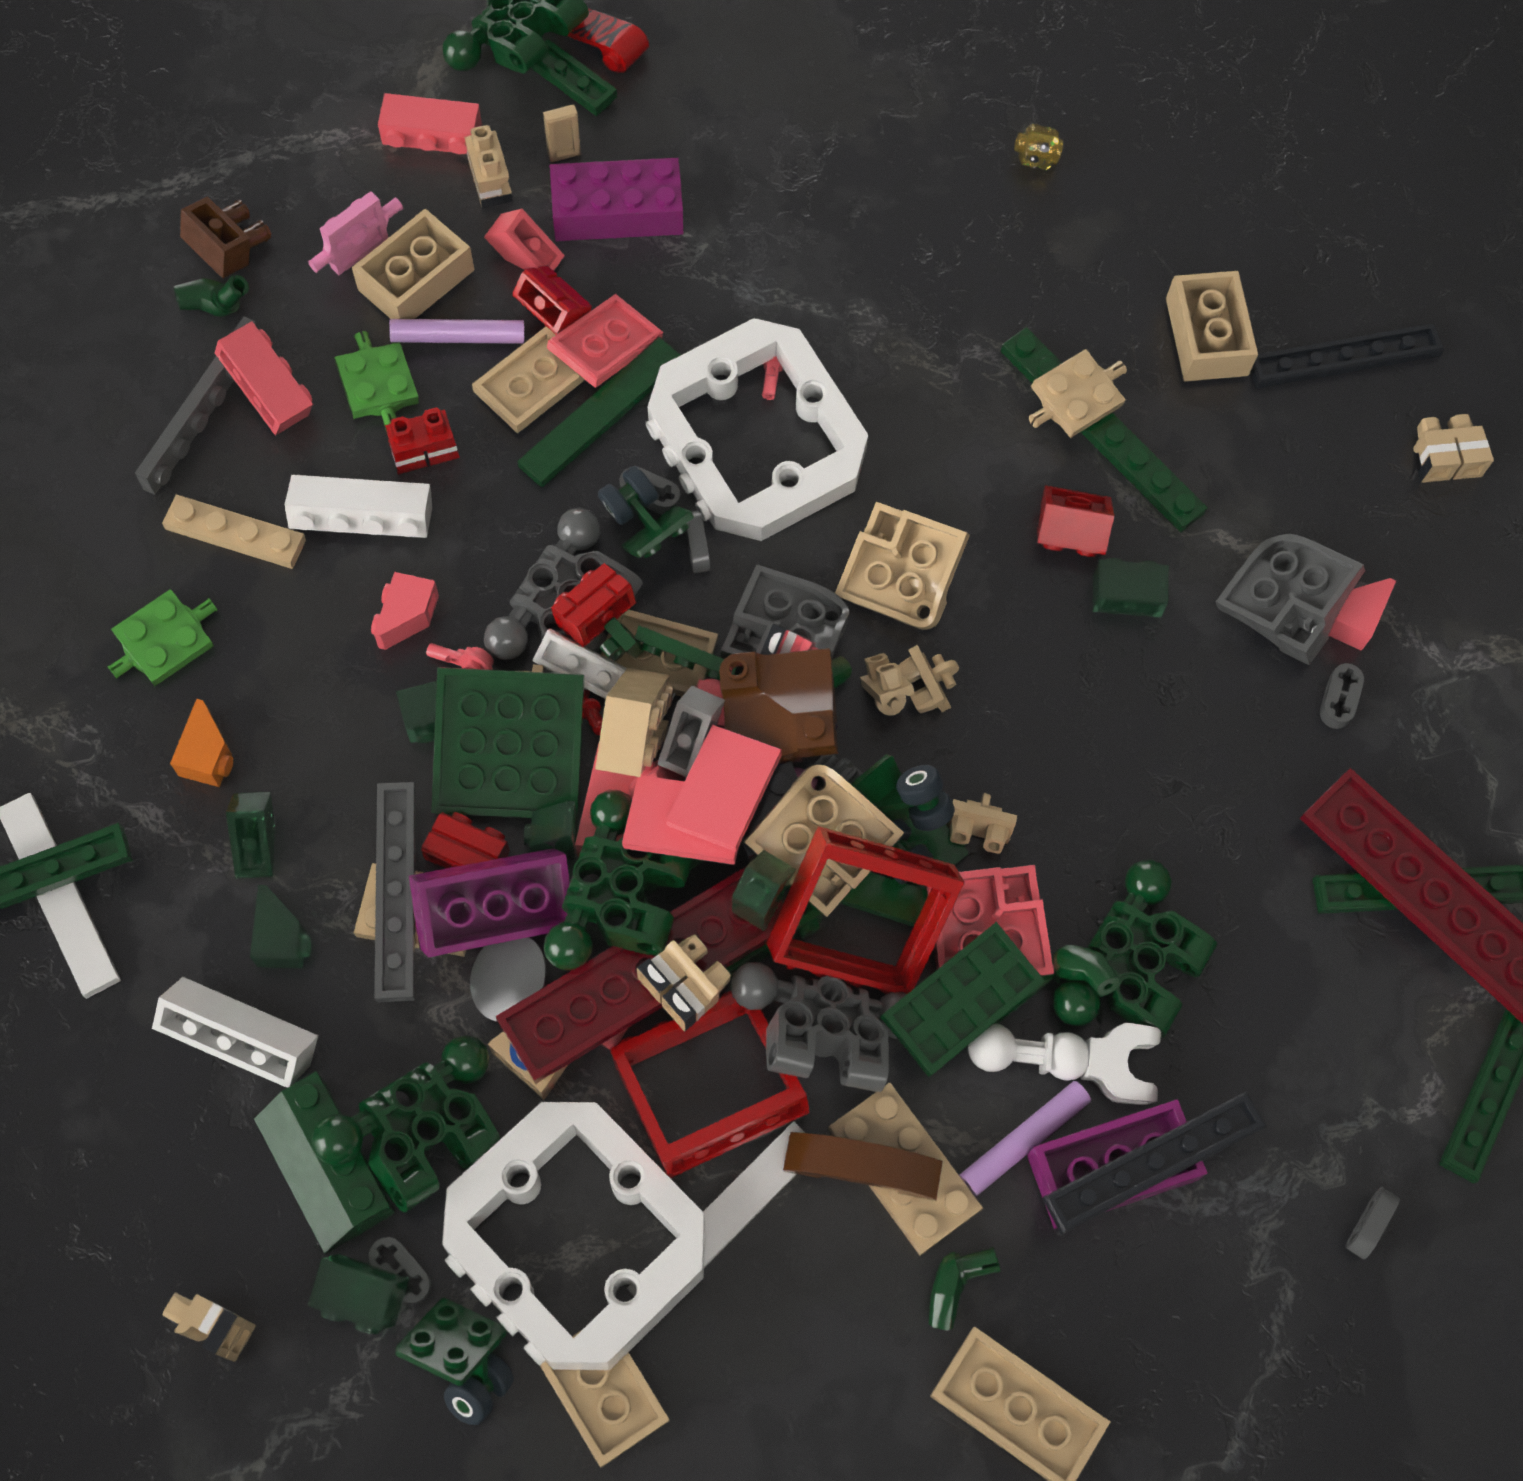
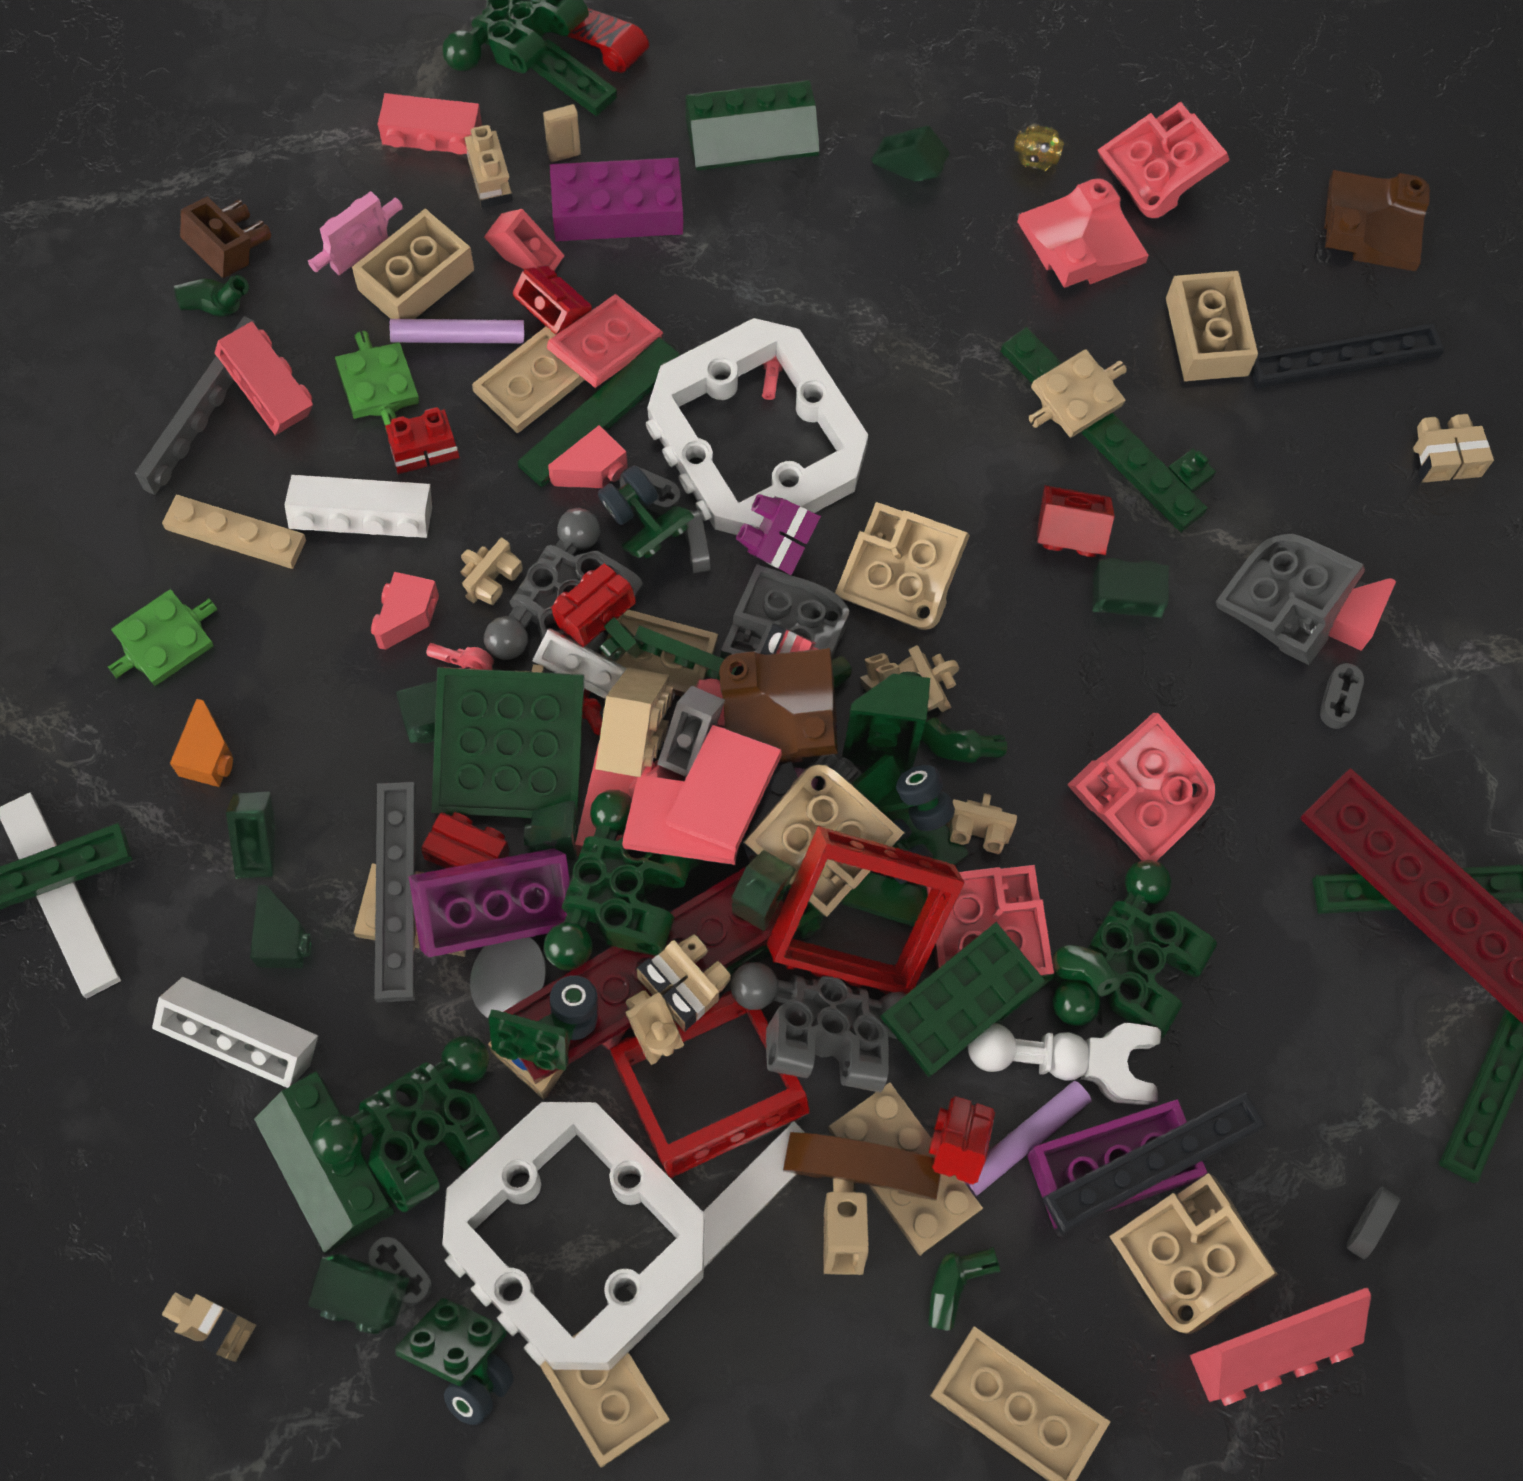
(483, 569): none -> tan hips
(547, 1040): none -> dark green plate
(589, 462): none -> coral slope
(653, 1025): none -> tan hips
(752, 125): none -> slope
(766, 541): none -> magenta hips
(845, 1230): none -> tan torso
(888, 721): none -> dark green slope
(912, 154): none -> clear green slope
(961, 744): none -> dark green arm
(962, 1139): none -> red brick
(1083, 235): none -> coral slope
(1147, 788): none -> coral slope
(1163, 158): none -> coral slope
(1193, 469): none -> dark green tile
(1193, 1255): none -> tan slope
(1283, 1347): none -> coral slope
(1377, 218): none -> reddish brown slope

